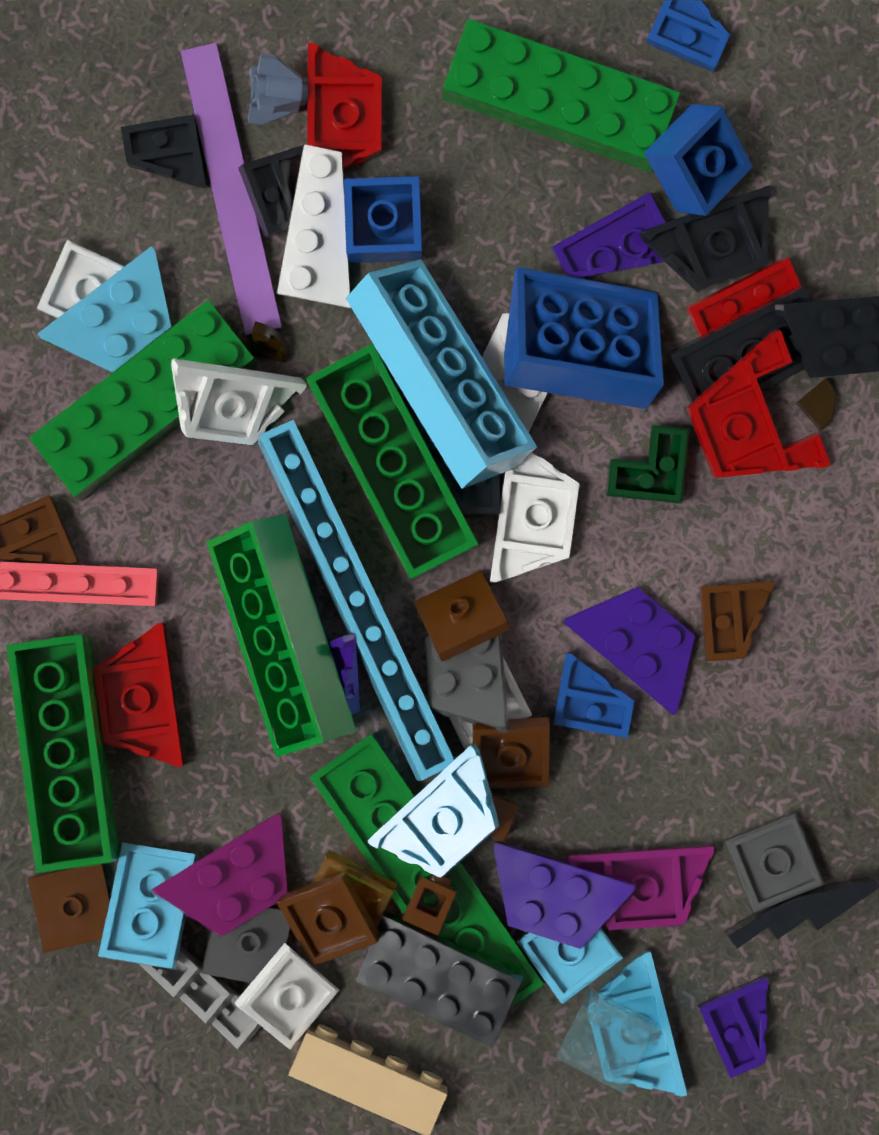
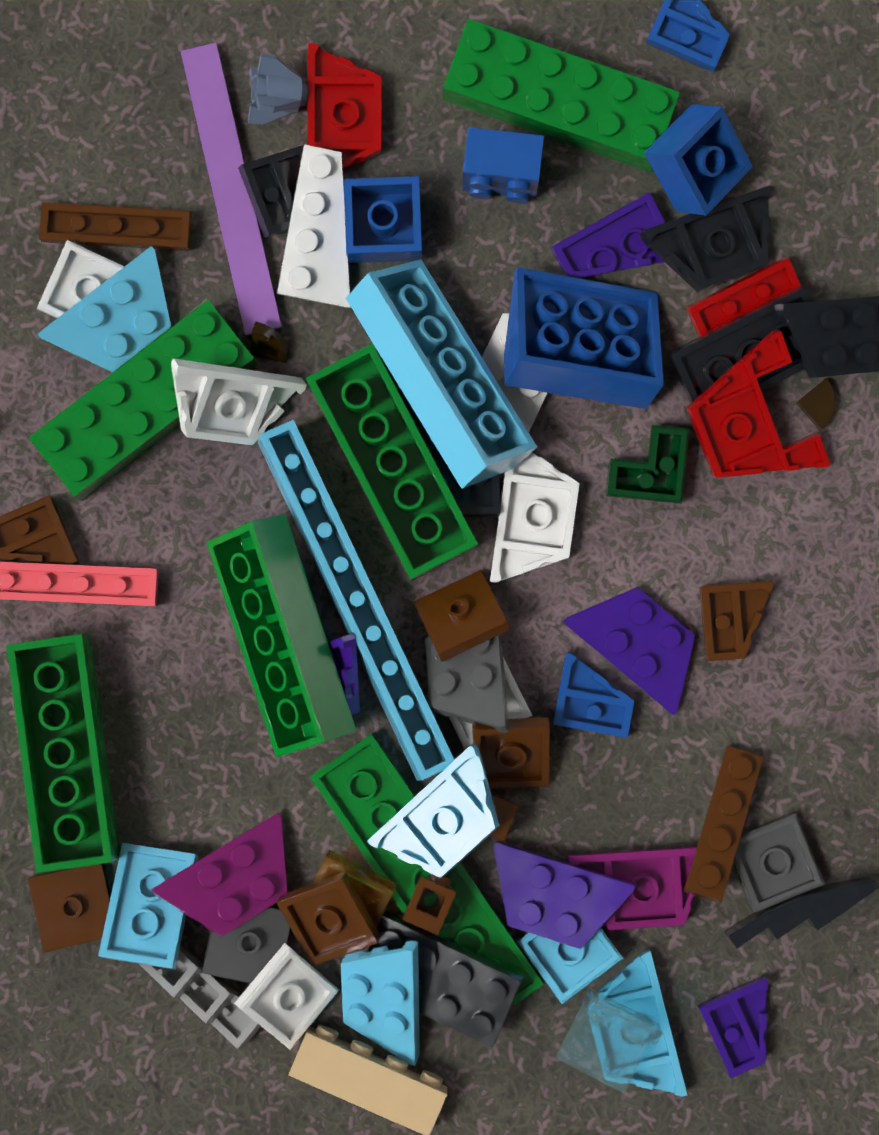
(115, 226): none -> reddish brown plate
(140, 700): red wing -> none
(166, 149): black wing -> none
(383, 998): none -> medium azure wing
(502, 164): none -> blue brick
(723, 824): none -> reddish brown plate

